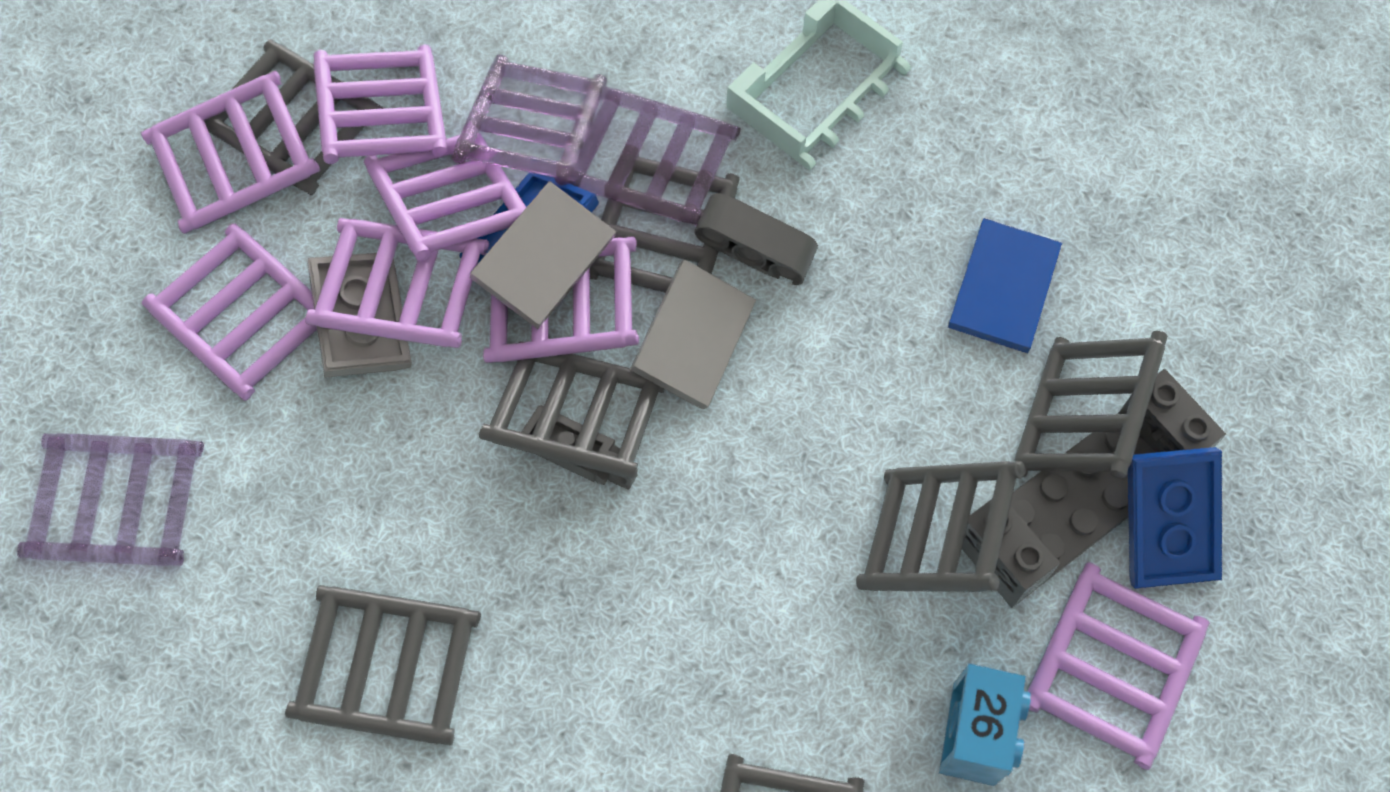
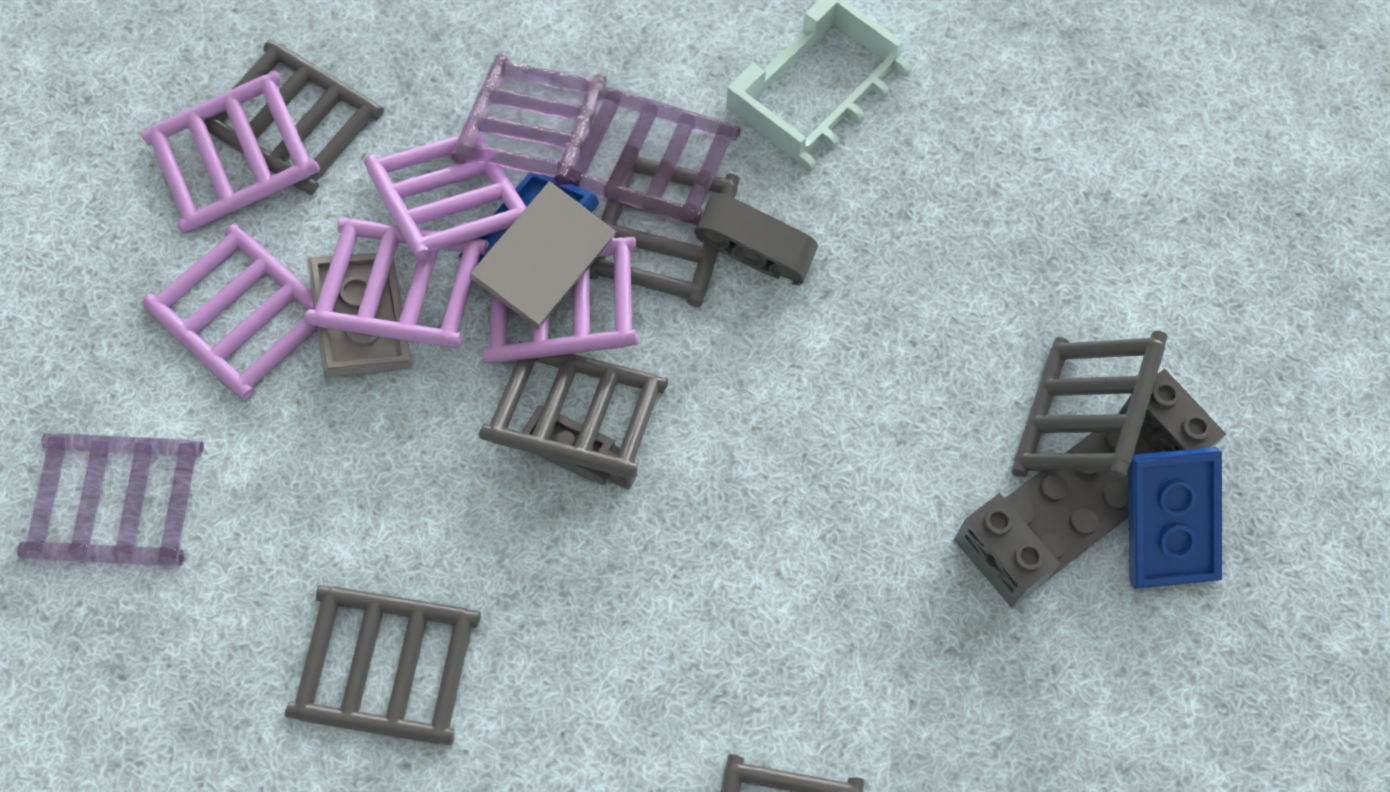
(331, 119): lavender bar -> none
(693, 335): light grey tile -> none
(946, 577): dark grey bar -> none
(984, 725): dark azure brick -> none
(1005, 285): blue tile -> none
(1176, 668): lavender bar -> none

